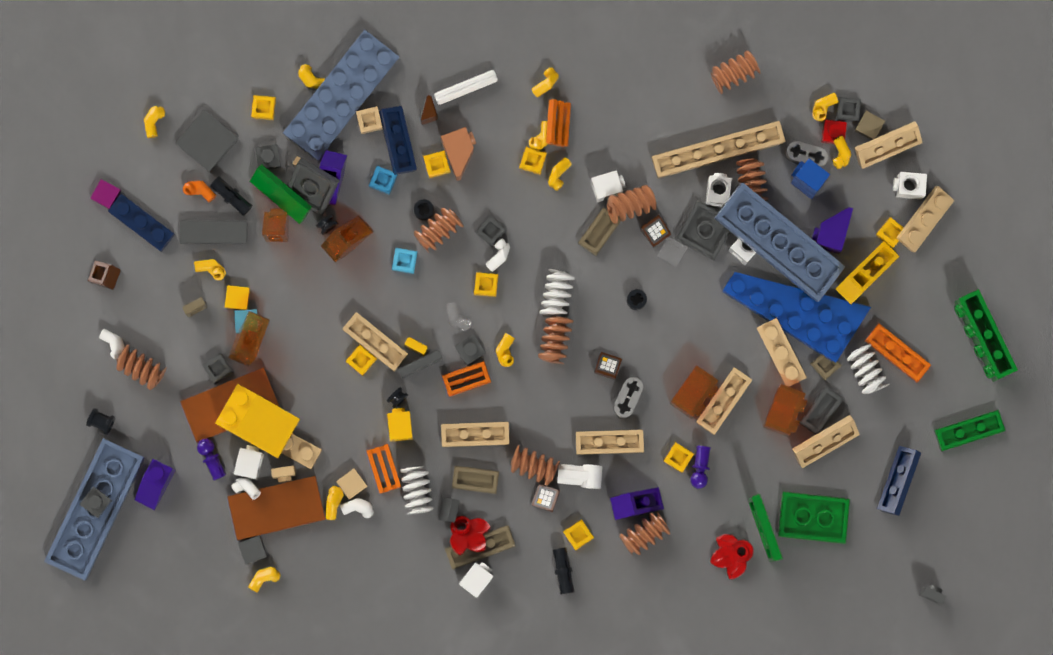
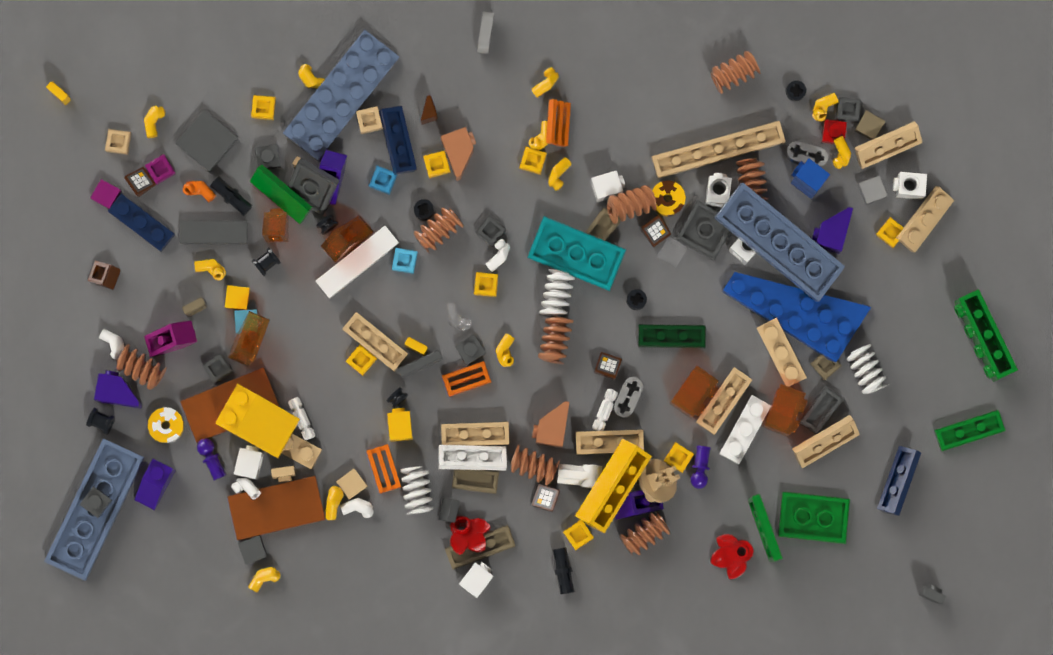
(58, 93): none -> yellow tile
(115, 390): none -> dark purple slope
(118, 141): none -> tan tile
(140, 181): none -> slope
(160, 169): none -> magenta tile
(168, 435): none -> yellow piece
(170, 338): none -> magenta slope
(266, 261): none -> black bush
(304, 423): none -> white axle
(357, 262): none -> white tile
(465, 87): white axle -> none
(472, 457): none -> white plate
(485, 32): none -> light grey beam
(552, 427): none -> nougat slope
(576, 253): none -> teal tile
(605, 410): none -> white axle
(613, 486): none -> yellow brick
(658, 481): none -> tan plate
(671, 336): none -> dark green tile
(677, 194): none -> yellow piece
(745, 429): none -> white plate
(801, 86): none -> black bush
(867, 272): yellow slope -> none
(872, 190): none -> light grey tile
(897, 353): orange tile -> none

